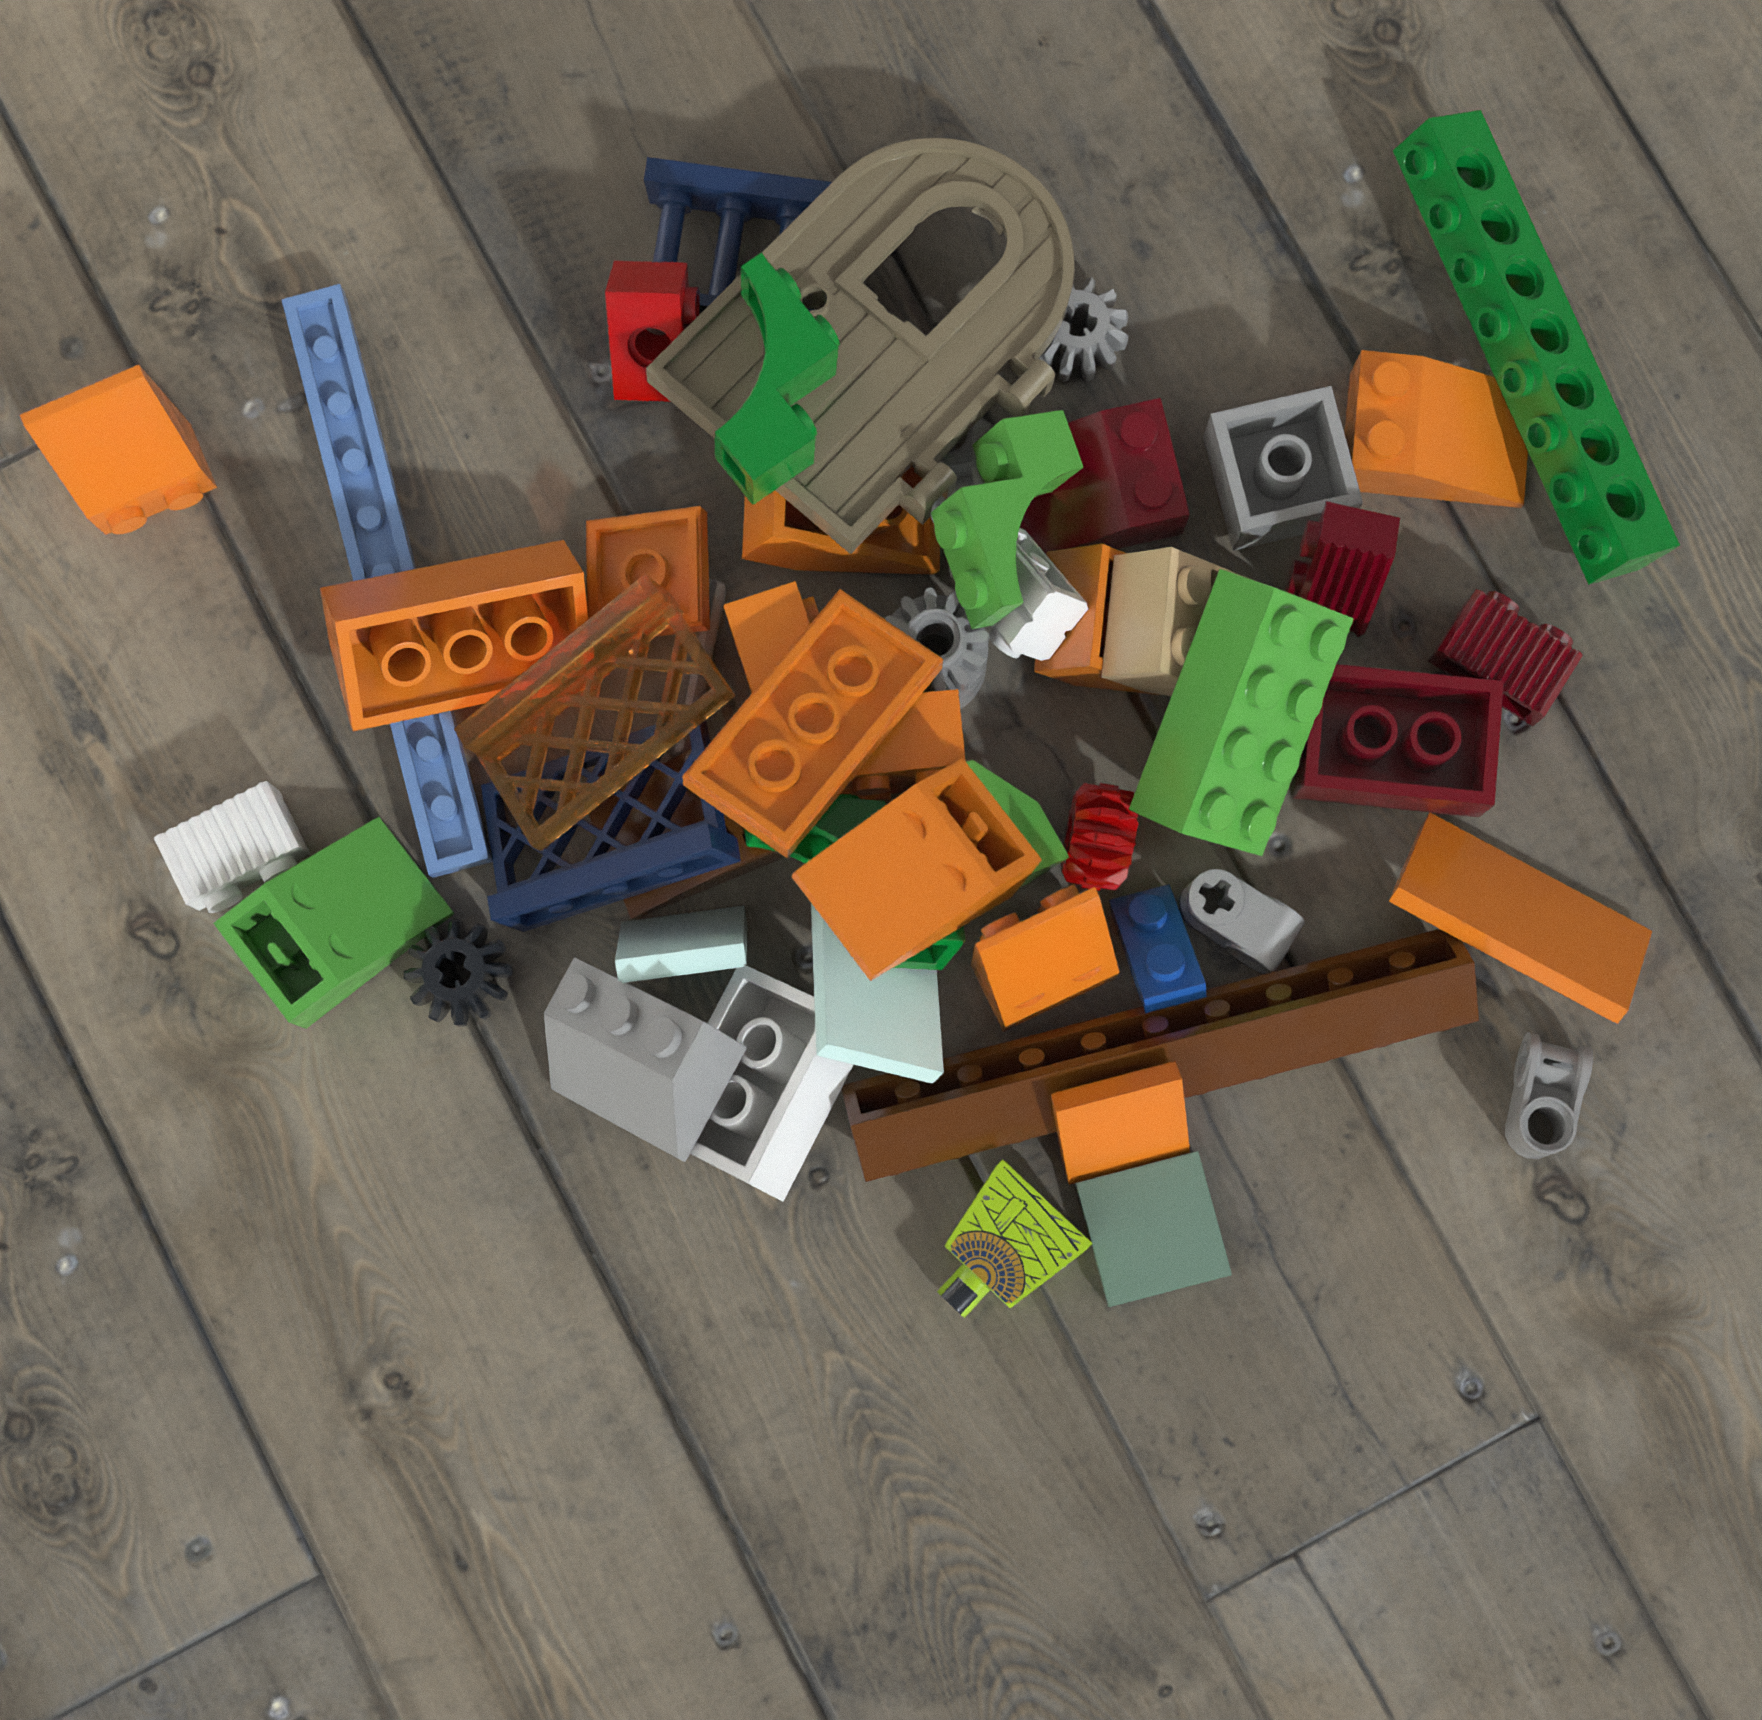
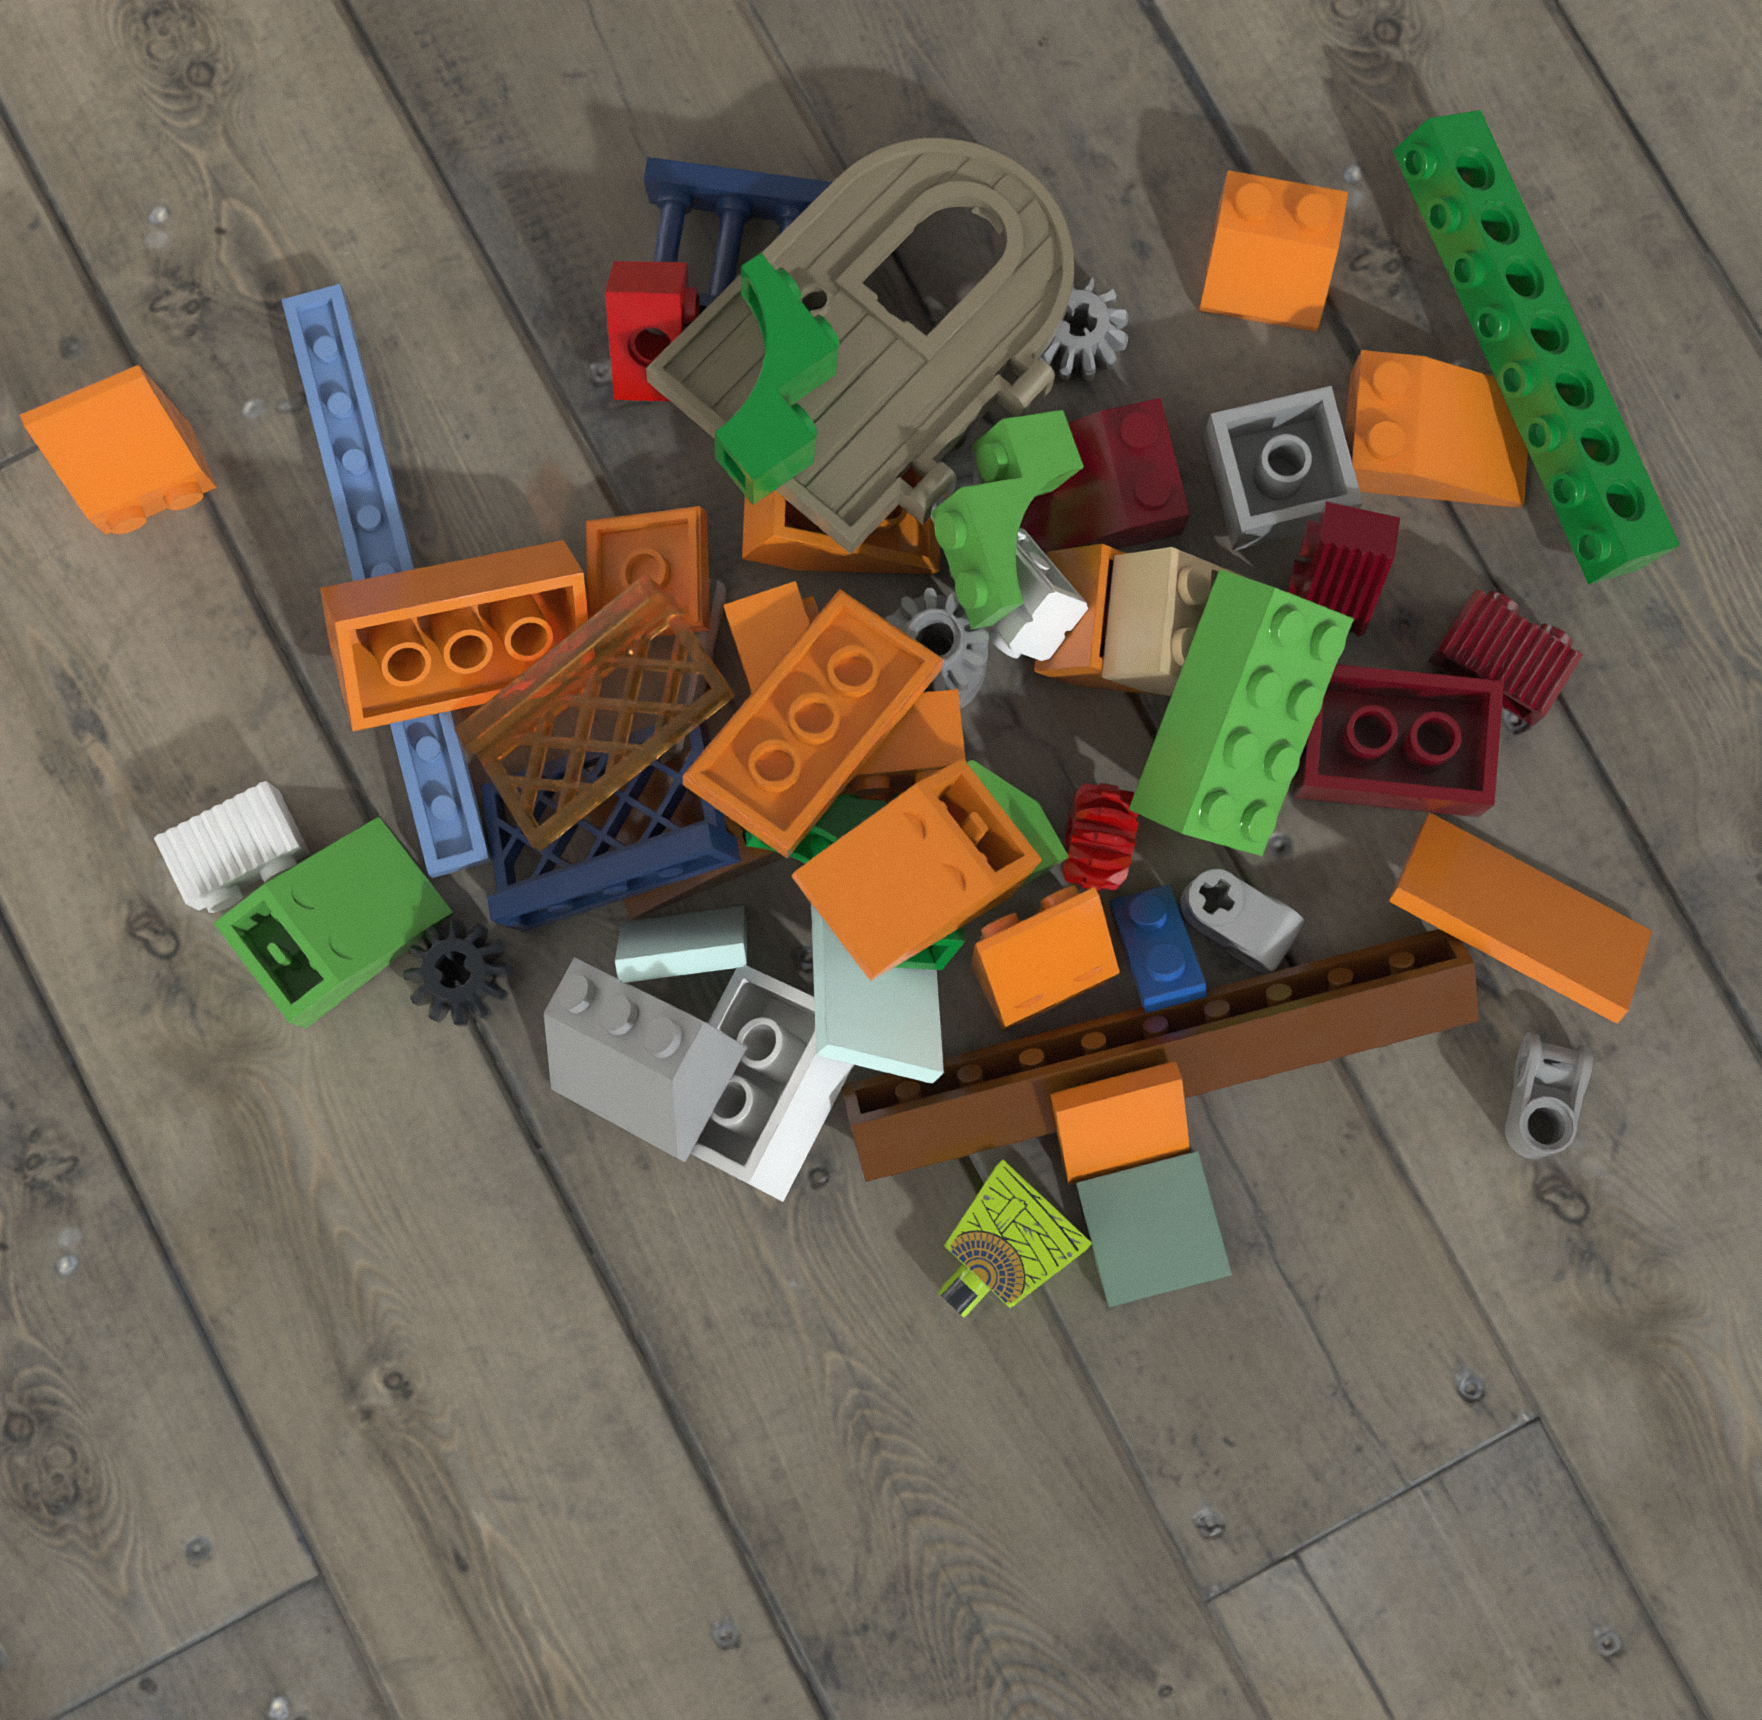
(1273, 251): none -> orange slope

